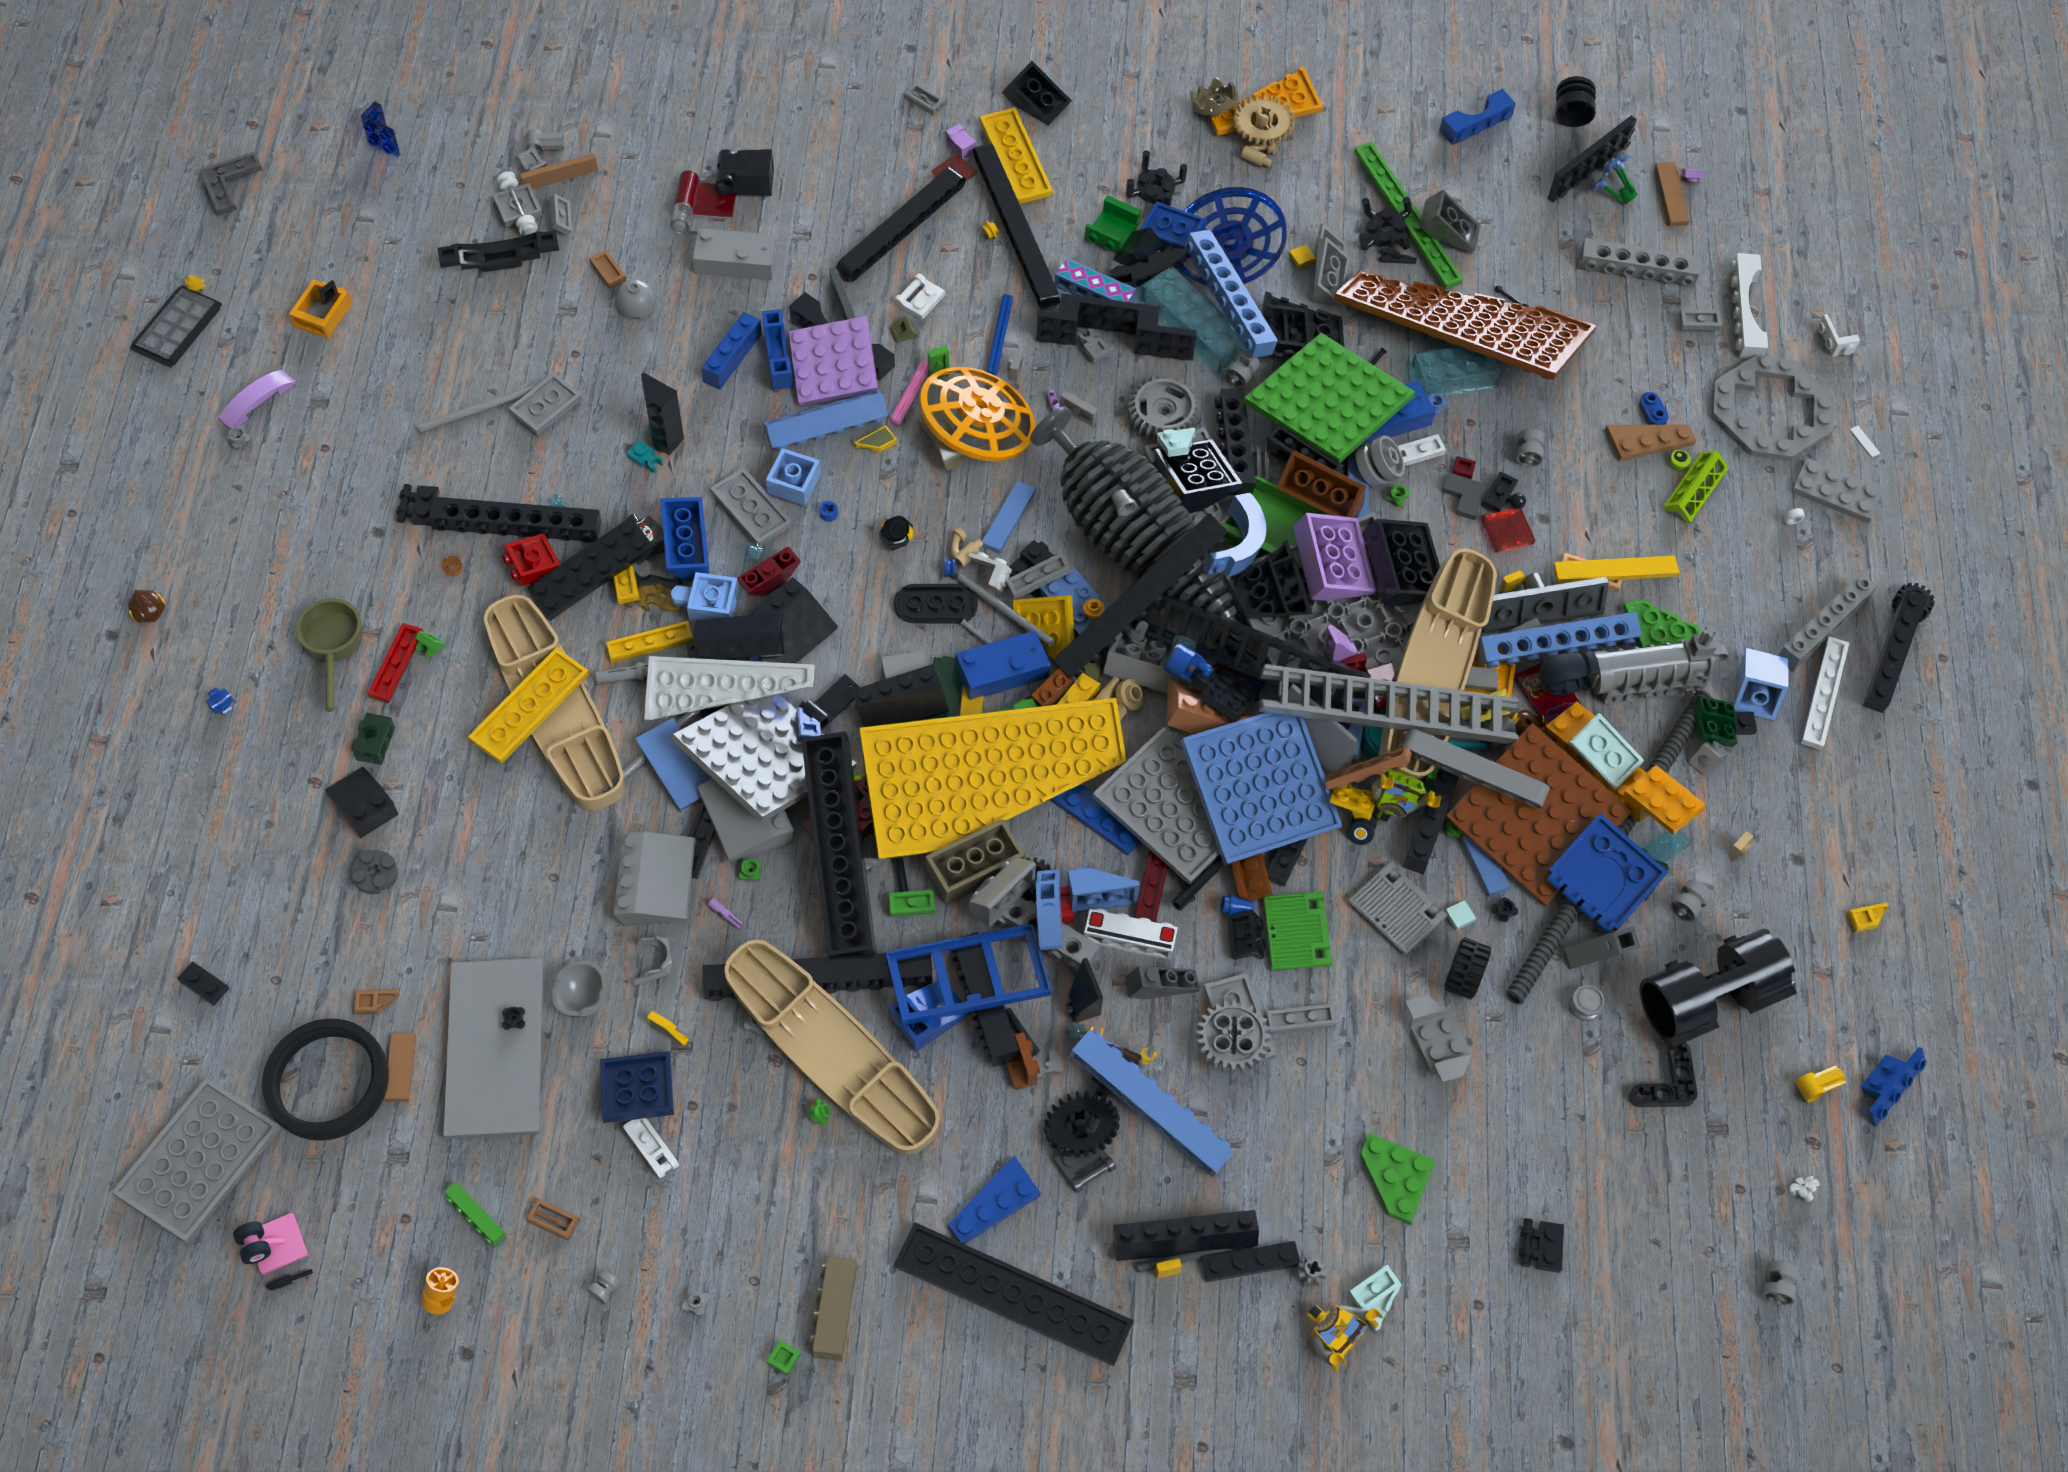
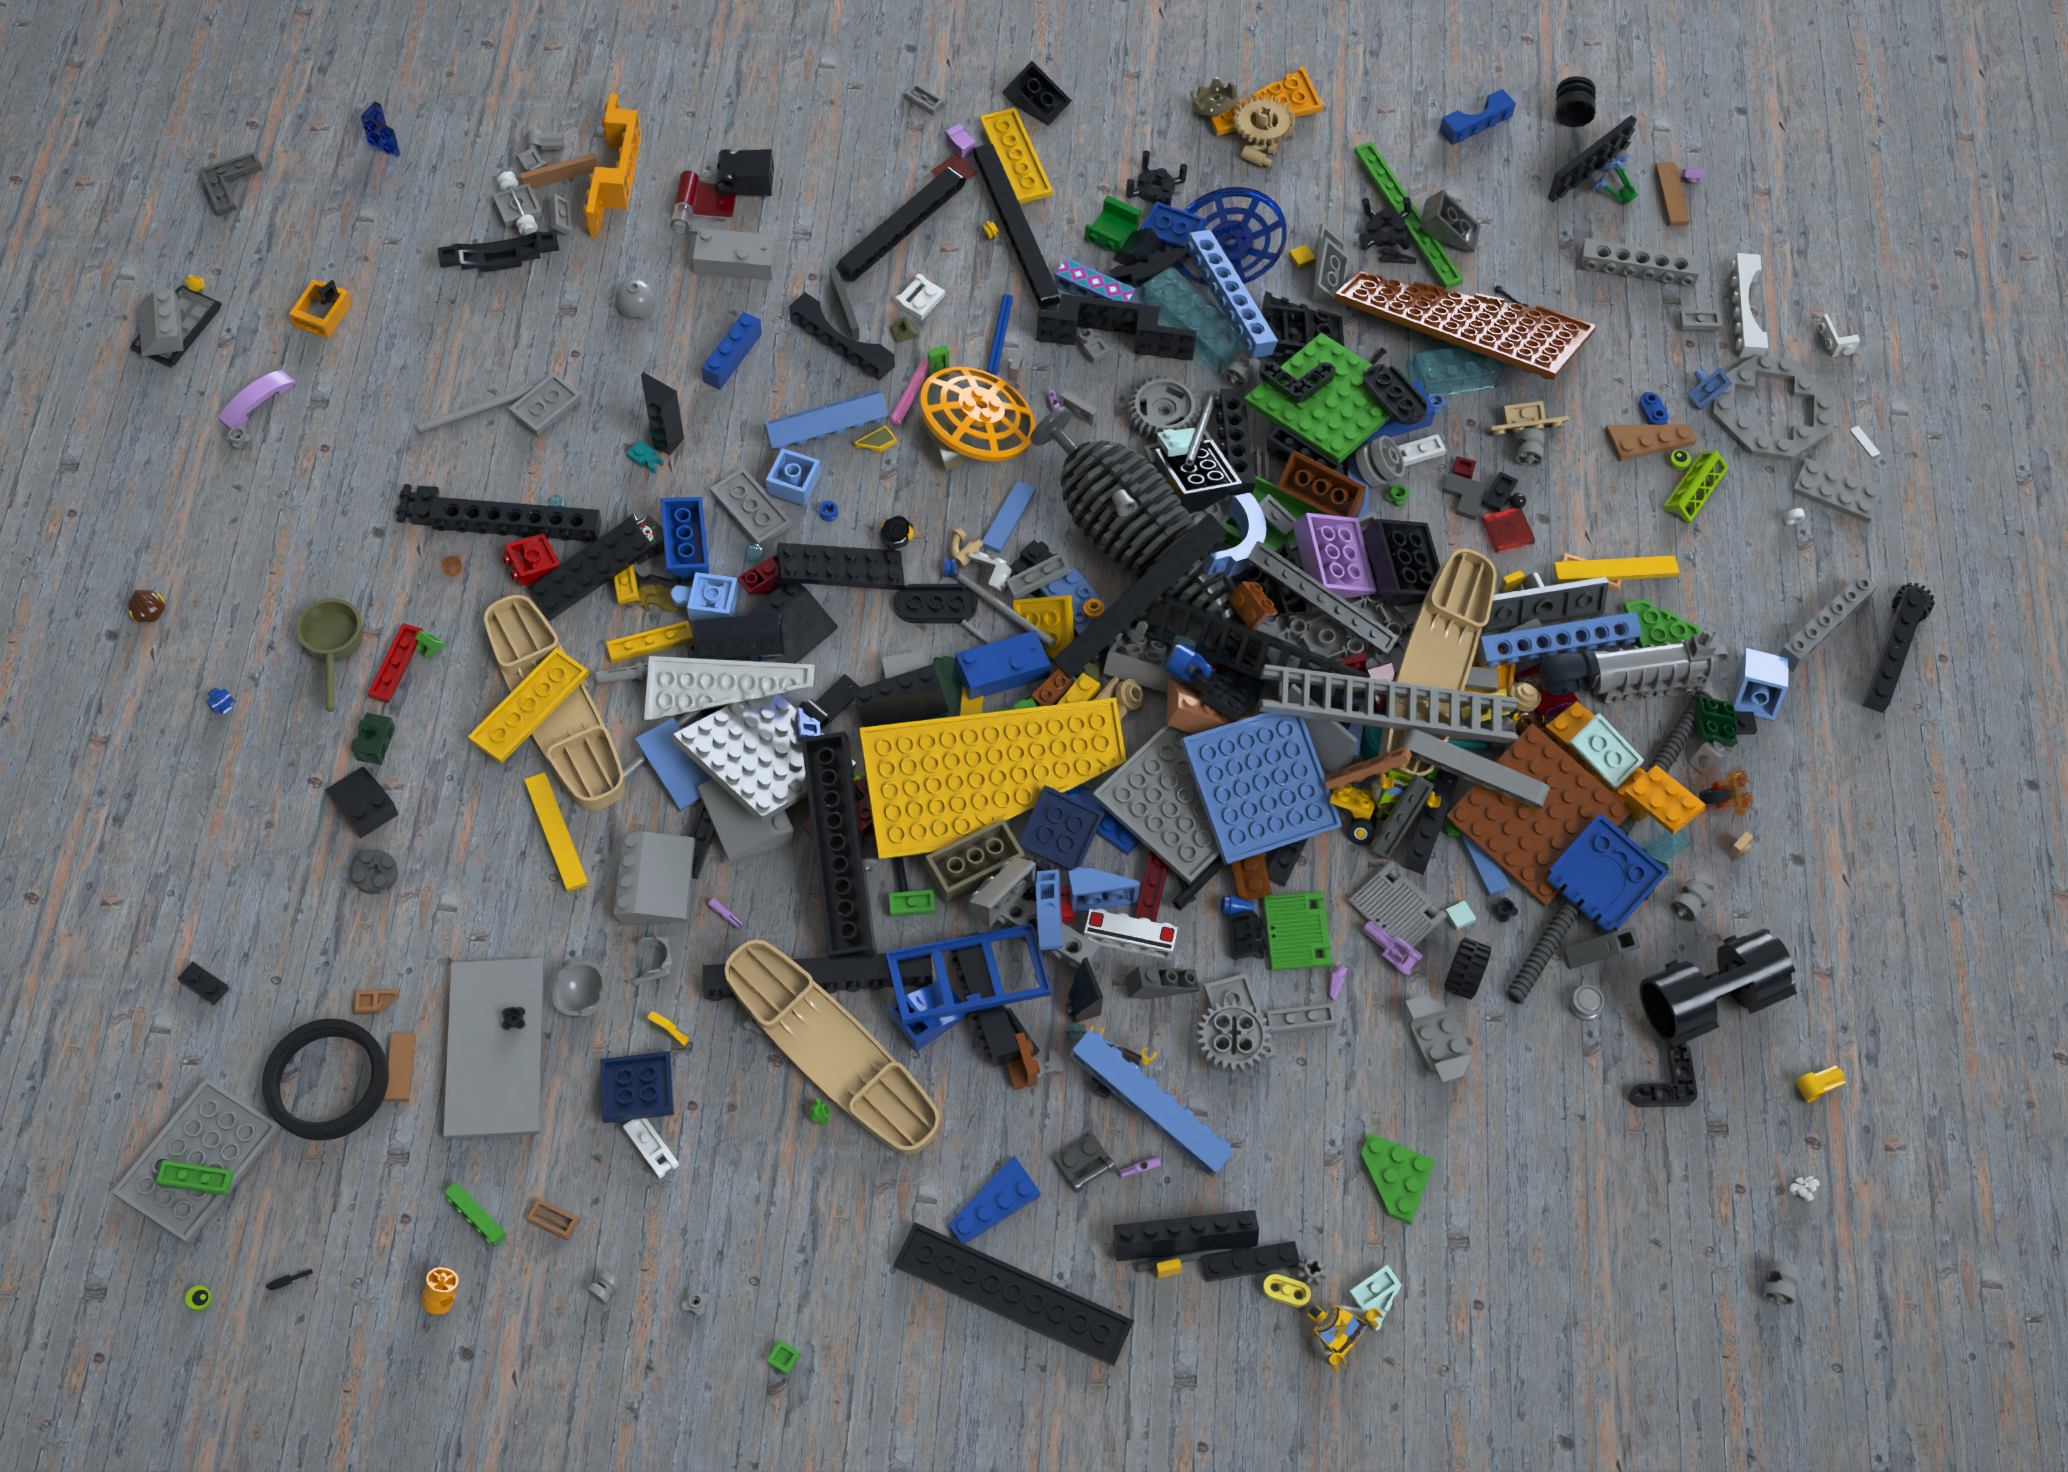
(160, 323): none -> light grey slope
(194, 1177): none -> bright green tile
(198, 1298): none -> lime tile
(271, 1244): bright pink plate -> none
(556, 832): none -> yellow tile
(608, 269): medium nougat tile -> none
(613, 185): none -> light orange bracket
(752, 864): bright green plate -> none
(777, 349): blue arch -> none
(833, 361): lavender plate -> none
(834, 1308): dark tan brick -> none
(840, 566): none -> black plate
(1060, 828): none -> dark blue plate
(1081, 1115): black gear -> none
(1150, 1163): none -> lavender pin
(1201, 427): none -> light grey piece
(1252, 604): none -> dark orange bracket
(1272, 373): none -> black beam
(1277, 515): none -> light grey plate
(1287, 1288): none -> light yellow plate
(1322, 597): none -> dark grey plate
(1336, 981): none -> lavender bar
(1337, 645): lavender slope -> none
(1395, 394): none -> black tile
(1396, 949): none -> lavender connector
(1401, 816): none -> dark grey tile
(1523, 416): none -> tan bracket
(1528, 696): none -> tan plate
(1549, 1248): black plate -> none
(1709, 387): none -> medium blue plate
(1731, 788): none -> clear orange plate
(1825, 693): white plate -> none
(1866, 917): yellow tile -> none
(1890, 1081): blue bracket -> none

